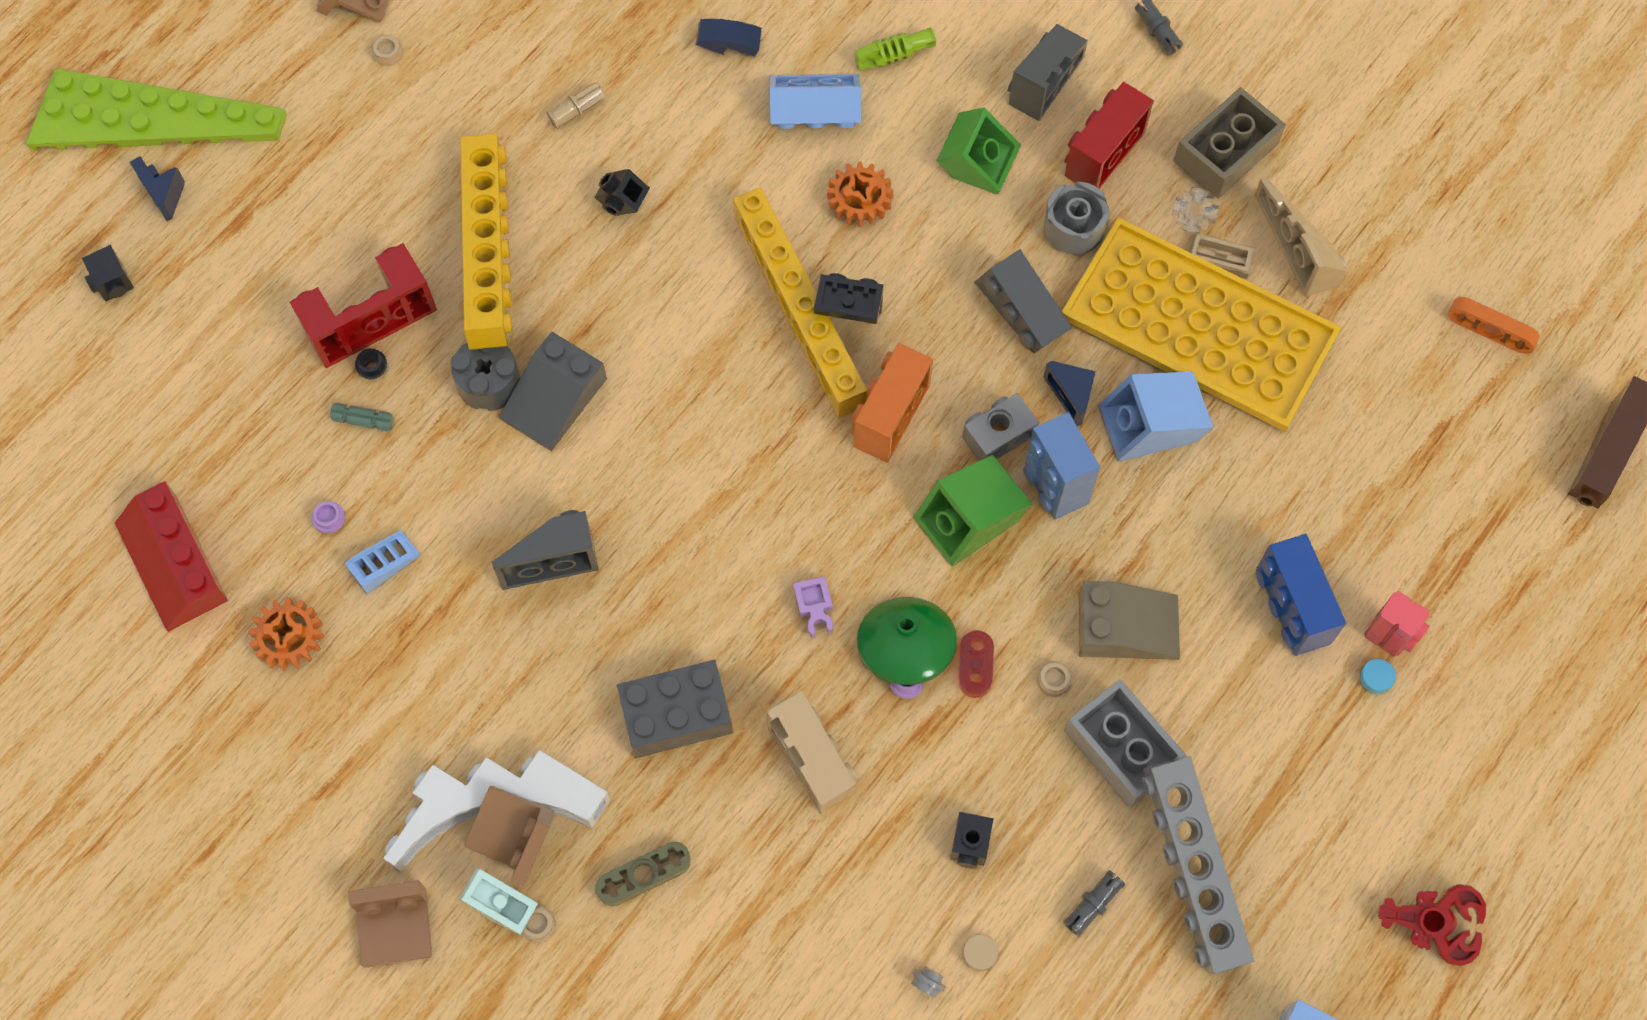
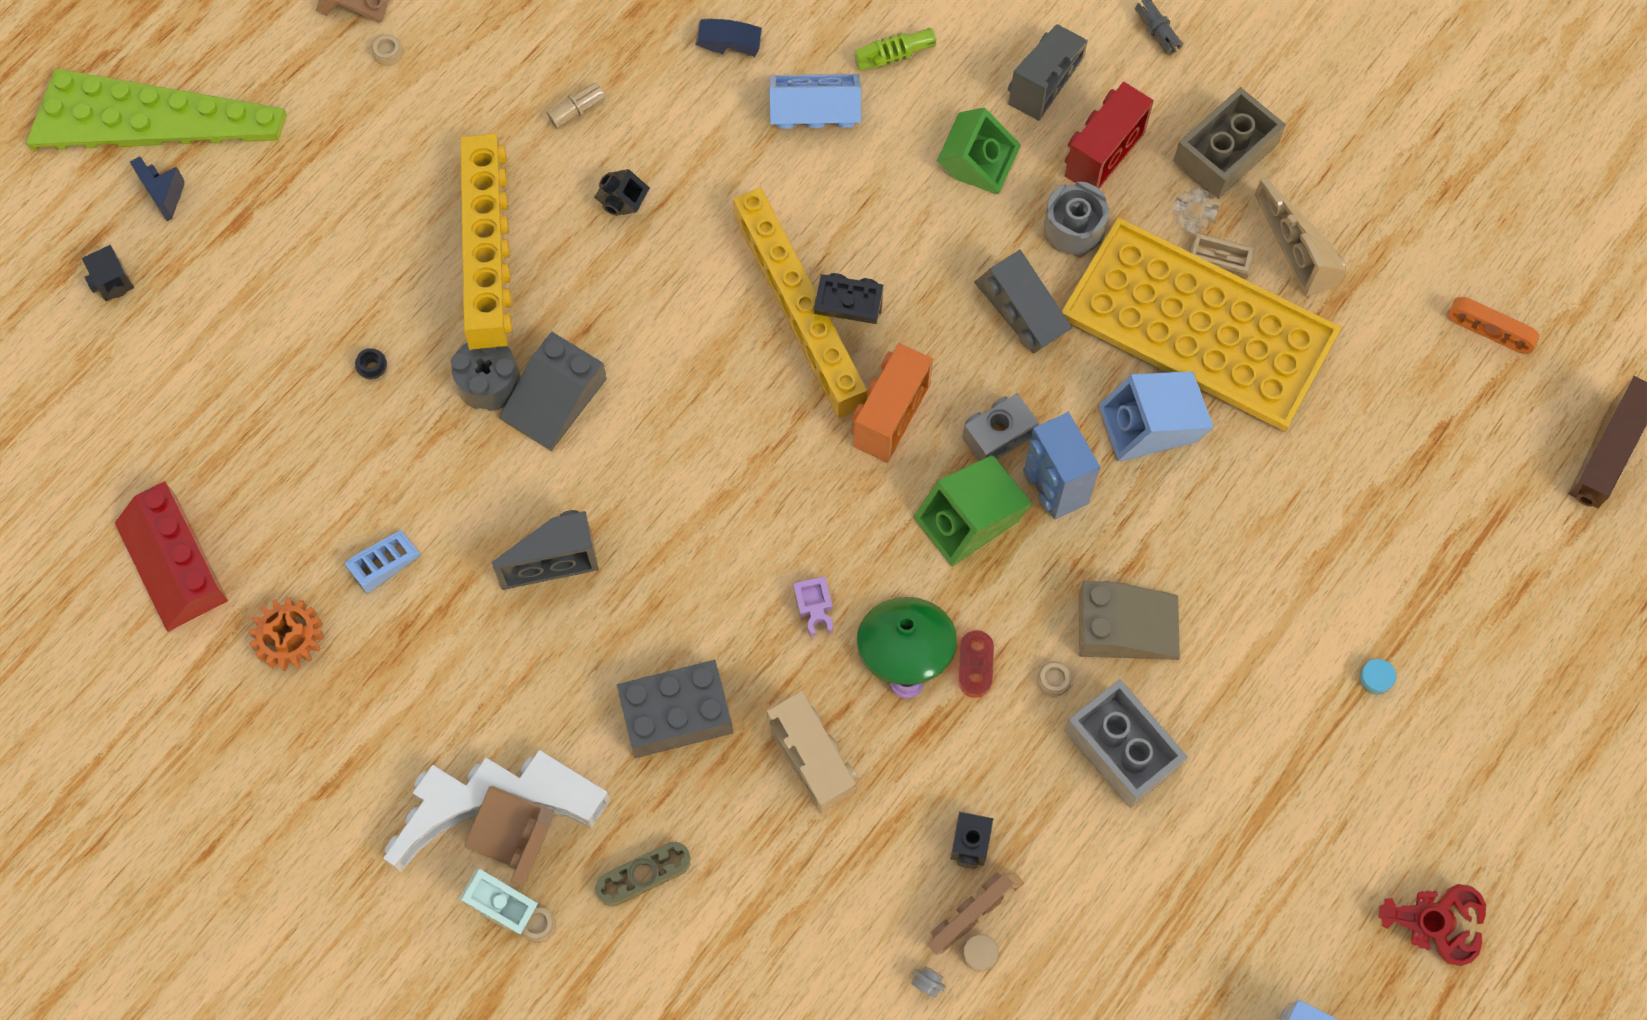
(328, 517): lavender plate -> none
(361, 416): sand green axle -> none
(373, 319): red plate -> none
(392, 923): medium nougat bracket -> none
(852, 202): orange gear -> none
(948, 933): none -> medium nougat wing
(1071, 386): dark blue slope -> none
(1094, 903): dark grey pin -> none
(1233, 946): light grey brick -> none
(1300, 595): blue brick -> none
(1398, 624): coral brick -> none

